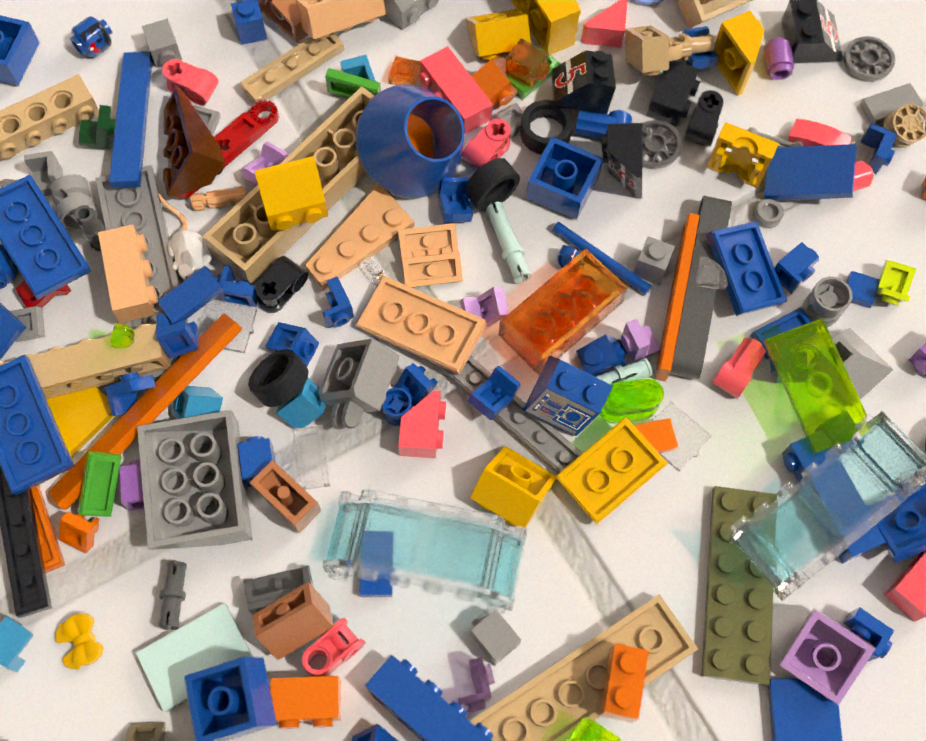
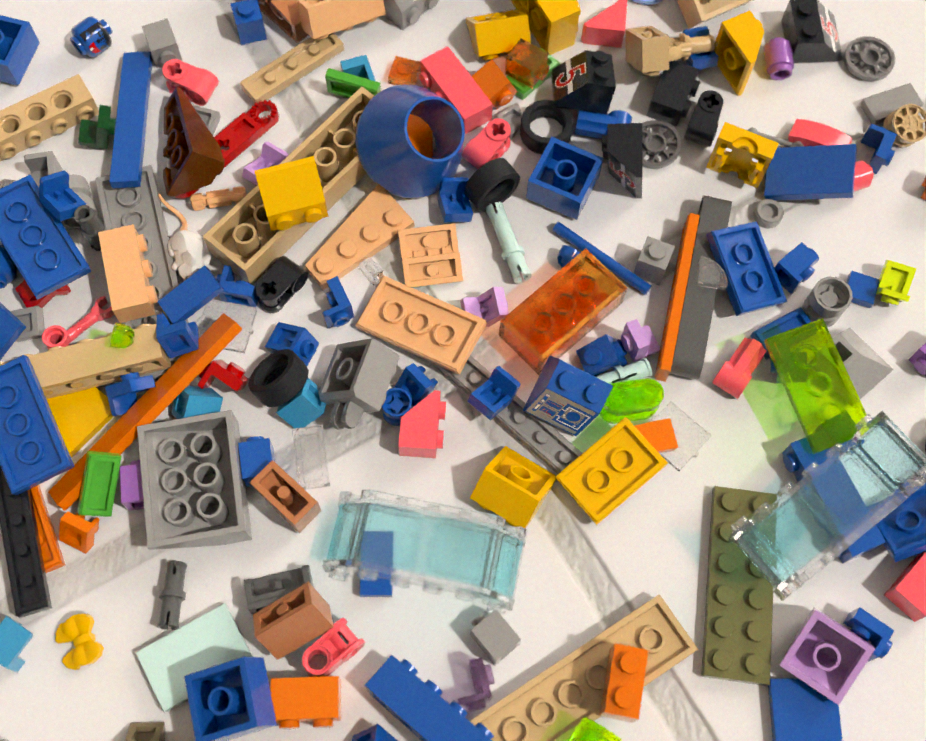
(58, 197): none -> blue bracket
(58, 336): none -> coral brick
(230, 374): none -> red bracket

